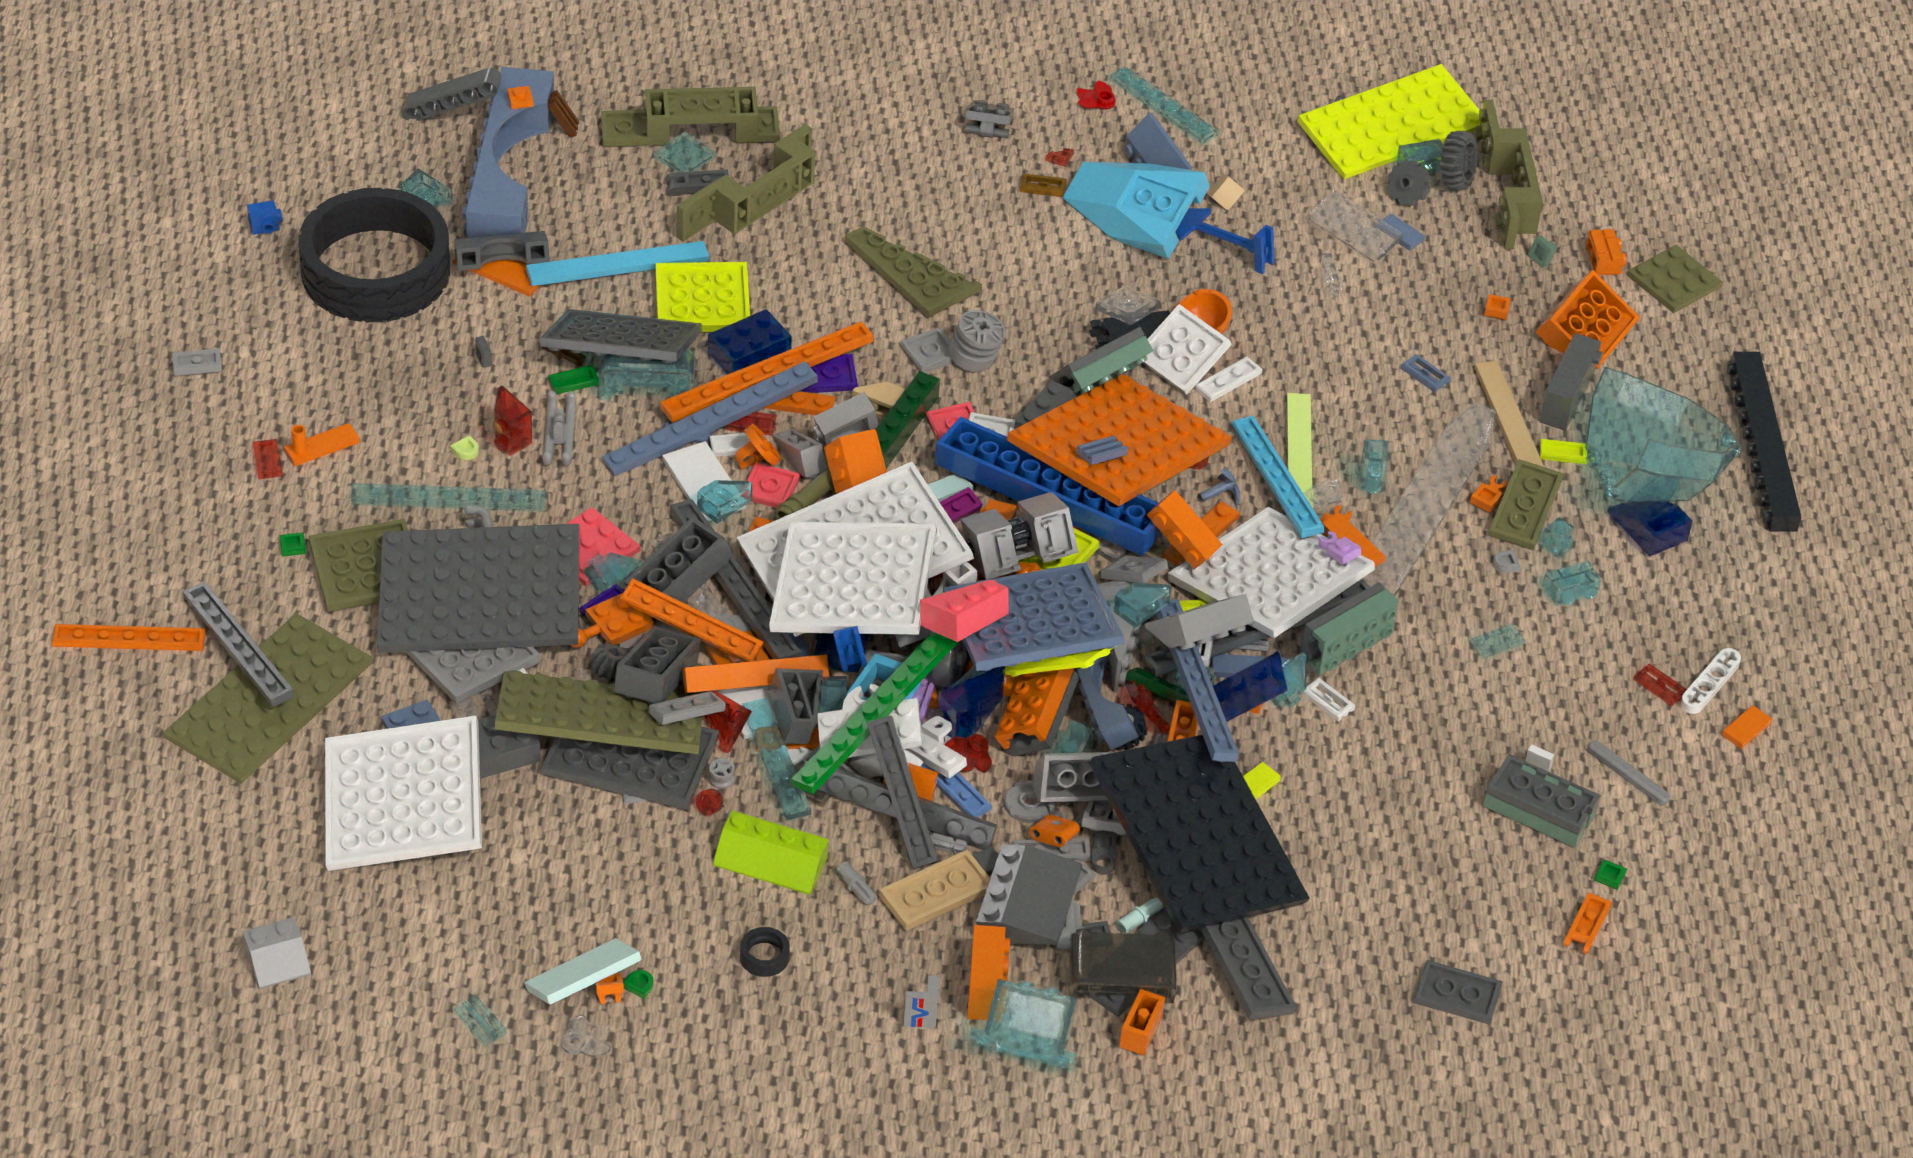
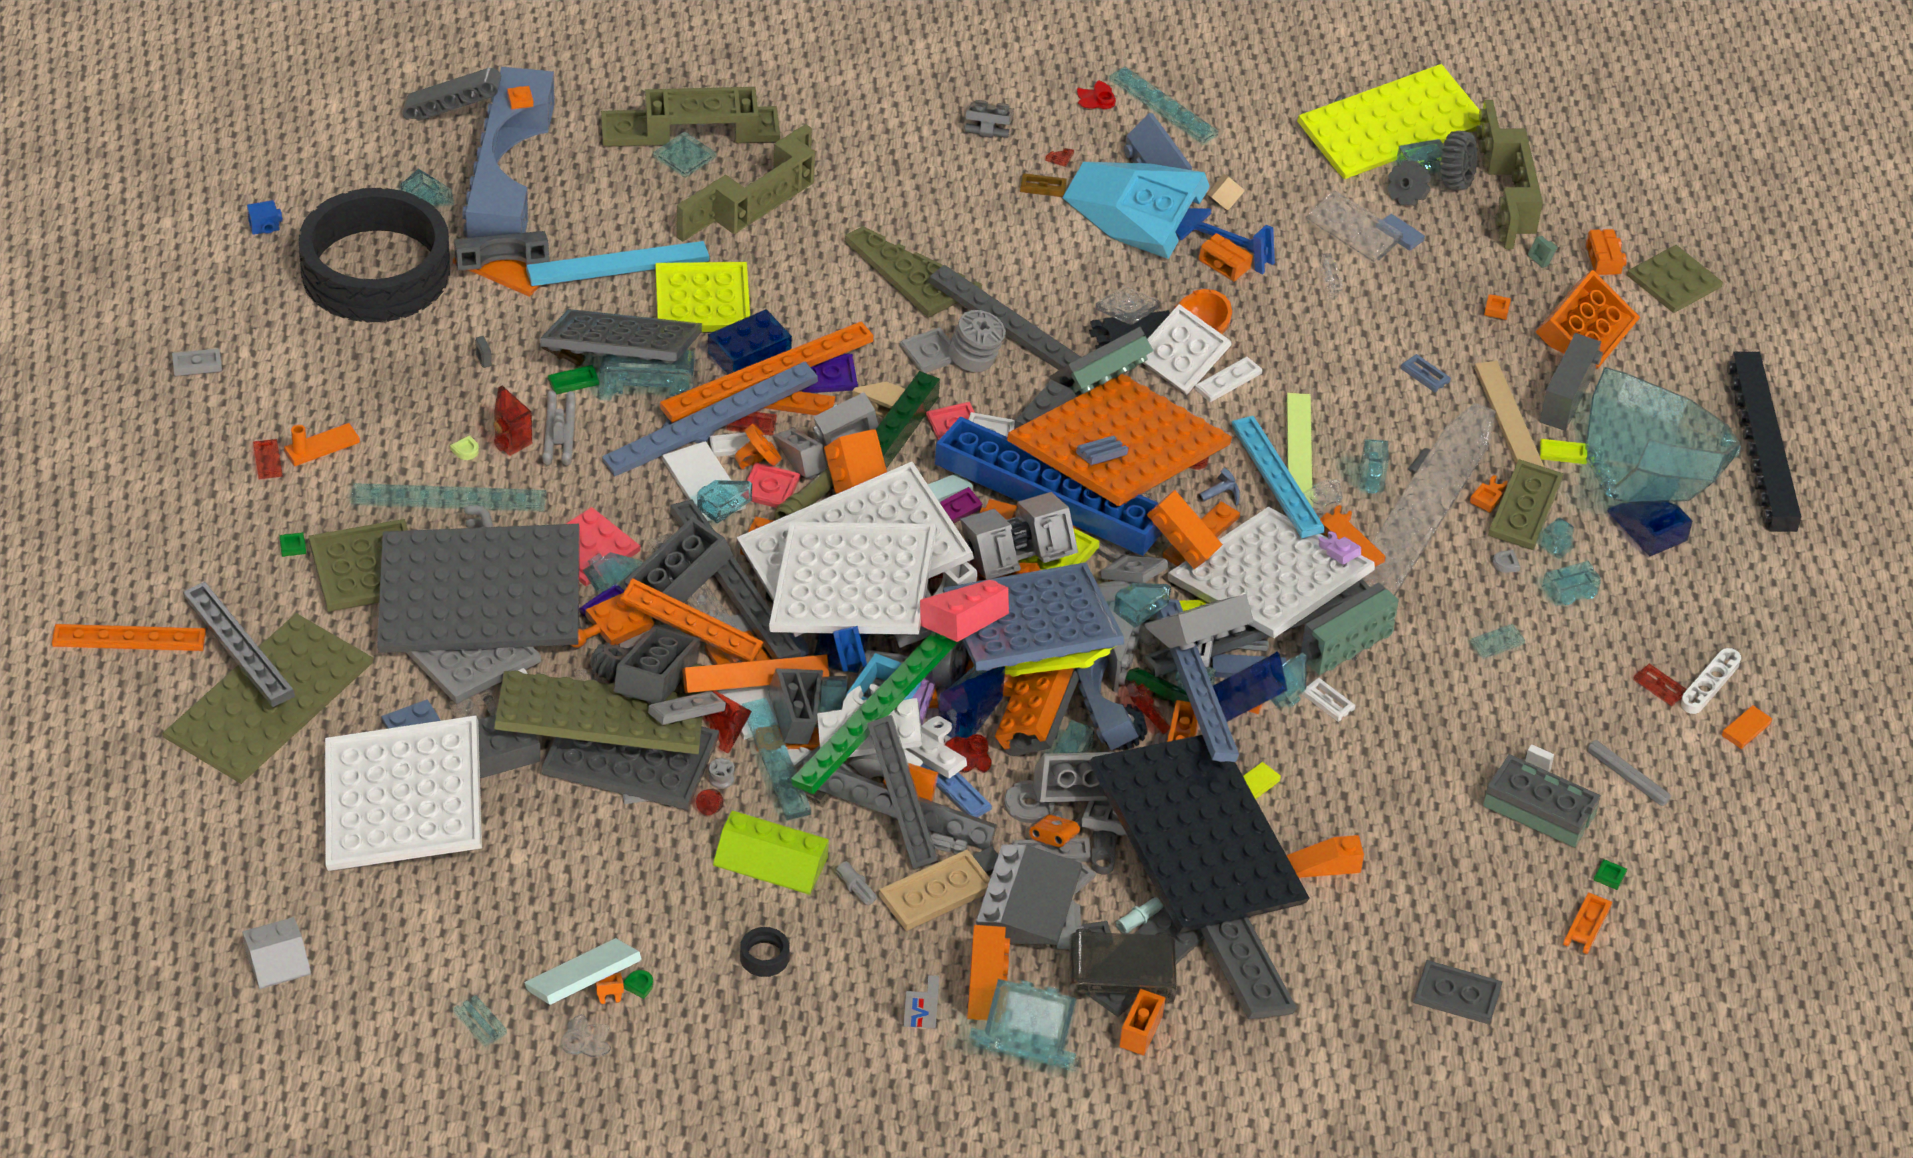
(563, 113): reddish brown tile -> none
(691, 182): dark grey plate -> none
(1015, 325): none -> dark grey plate
(1225, 257): none -> orange brick
(1329, 857): none -> orange slope
(1419, 460): none -> dark grey piece

